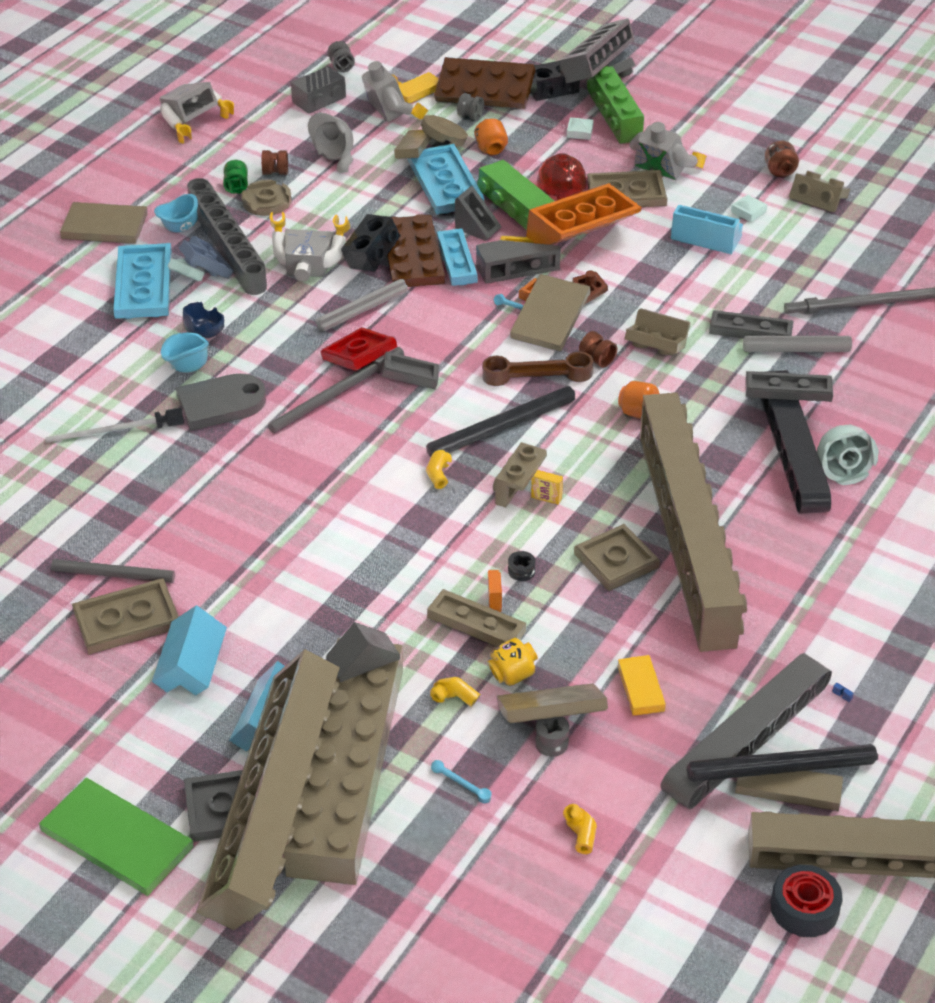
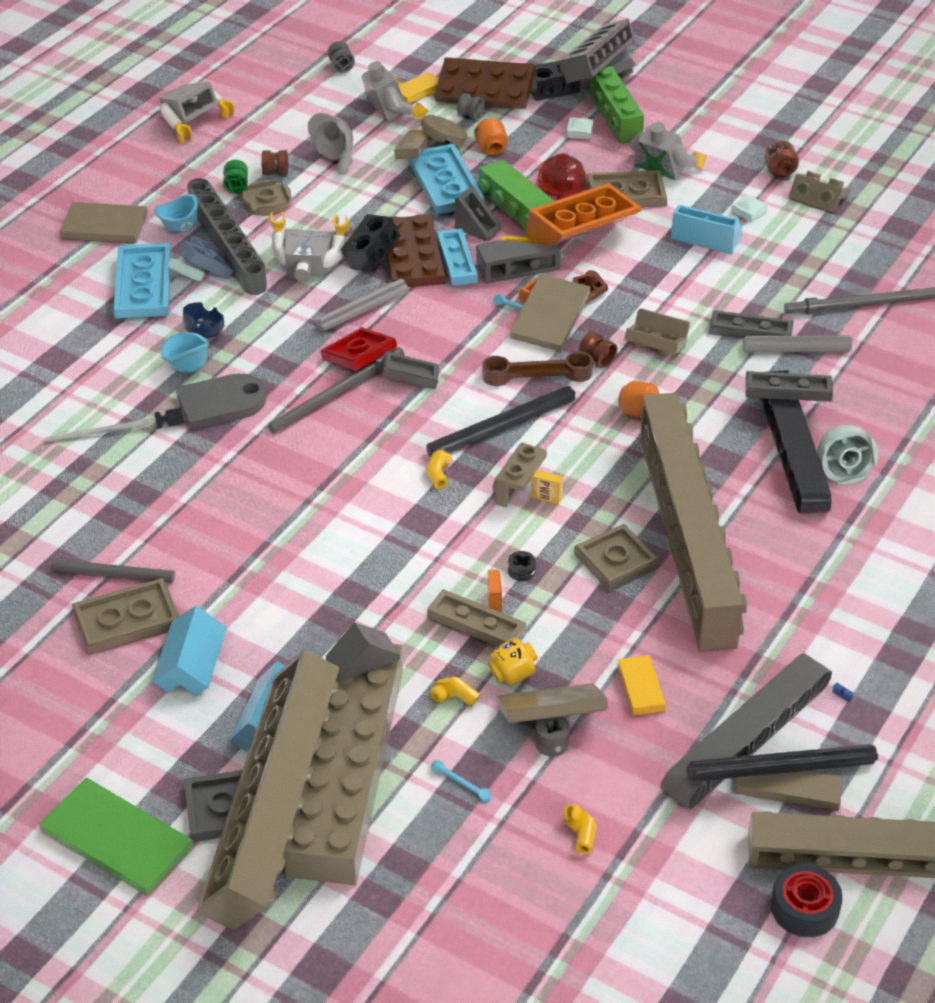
(318, 89): dark grey brick -> none

